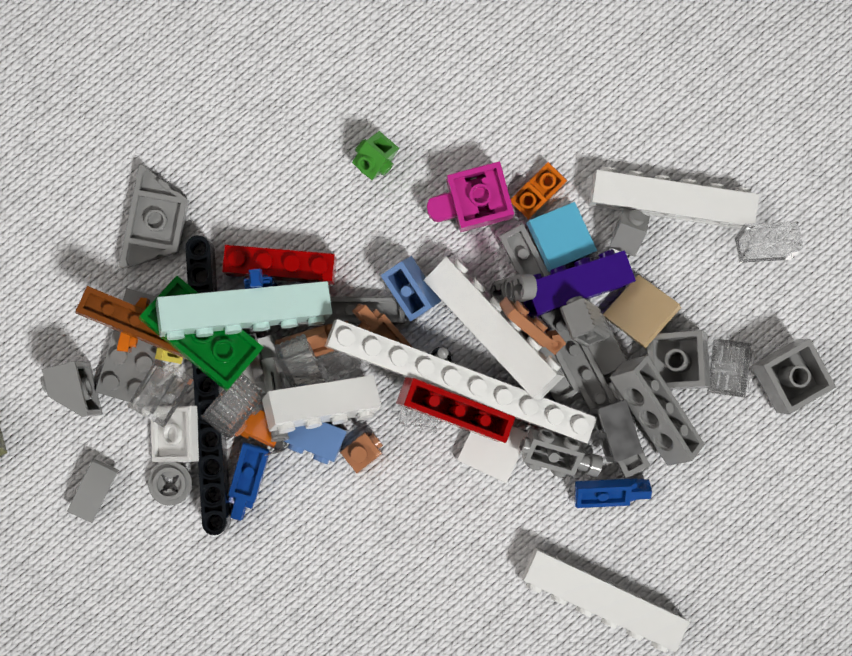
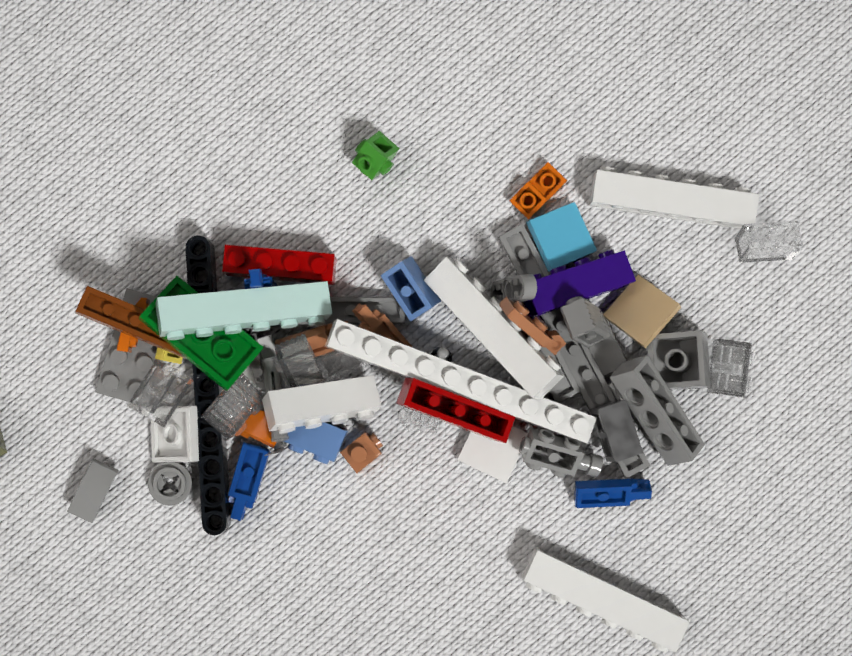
(73, 387): light grey slope -> none
(153, 221): light grey wing -> none
(473, 201): dark pink brick -> none
(629, 231): light grey brick -> none
(793, 376): light grey brick -> none

